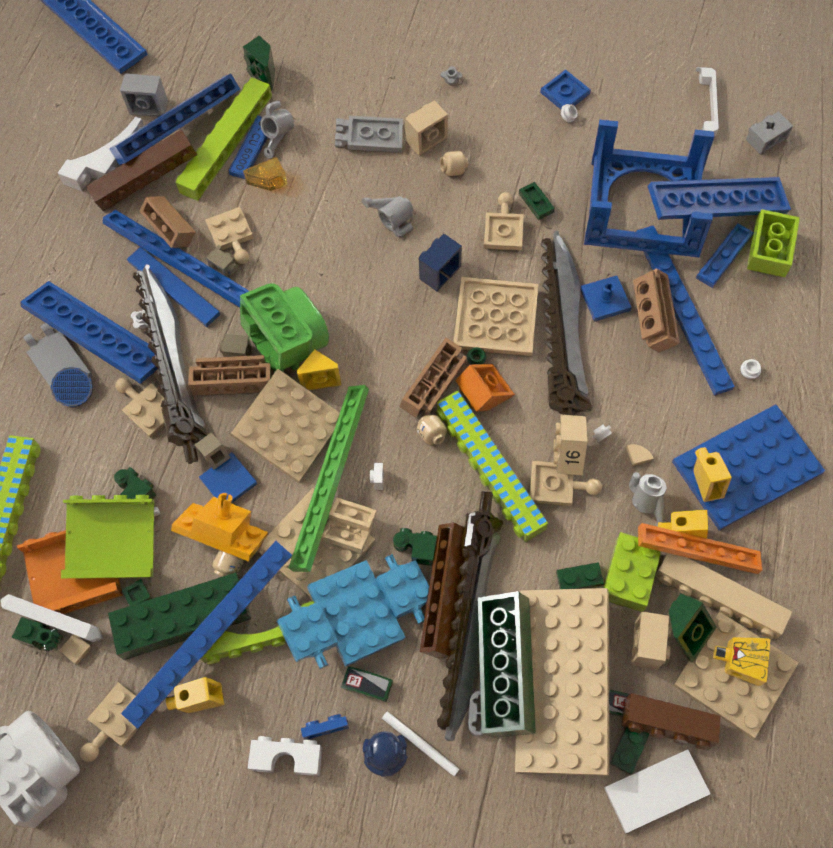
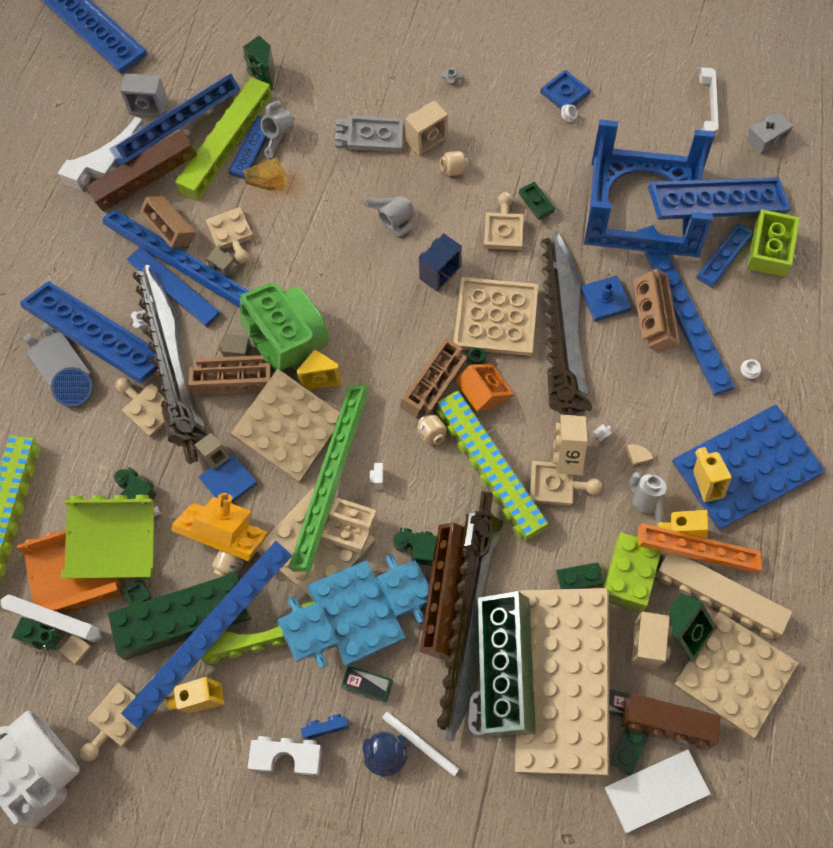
(746, 658): yellow torso -> none

